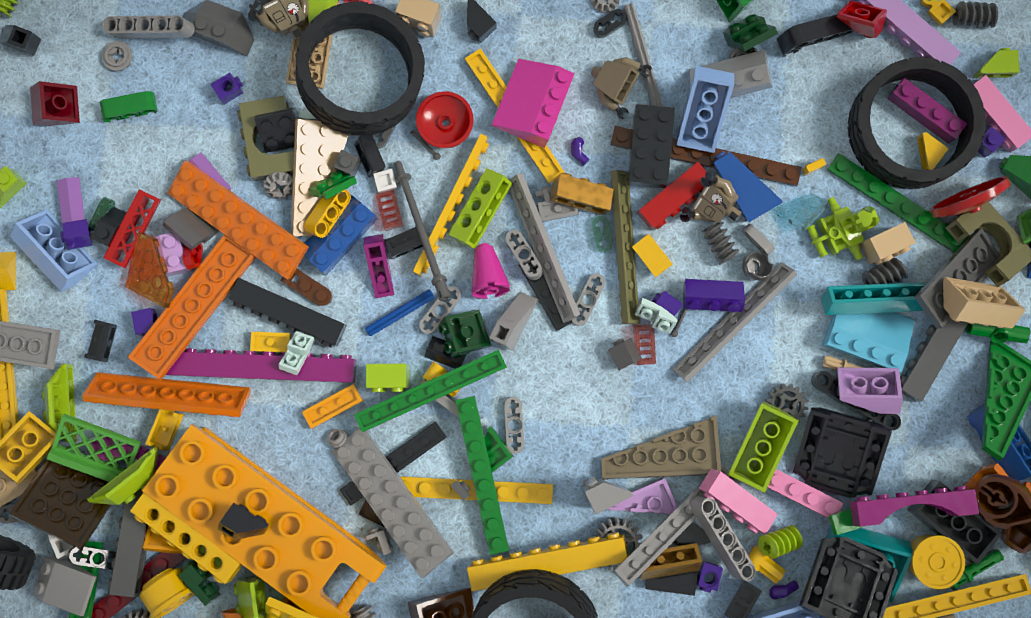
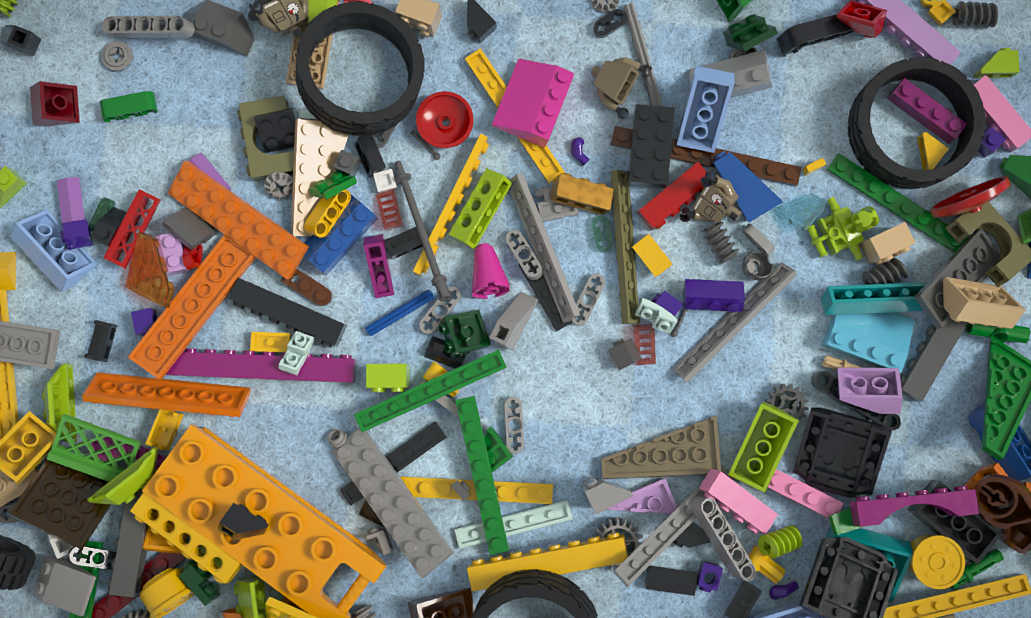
(220, 85): dark purple brick -> none
(332, 406): light orange plate -> none
(517, 523): none -> light aqua tile
(674, 561): pearl gold brick -> none

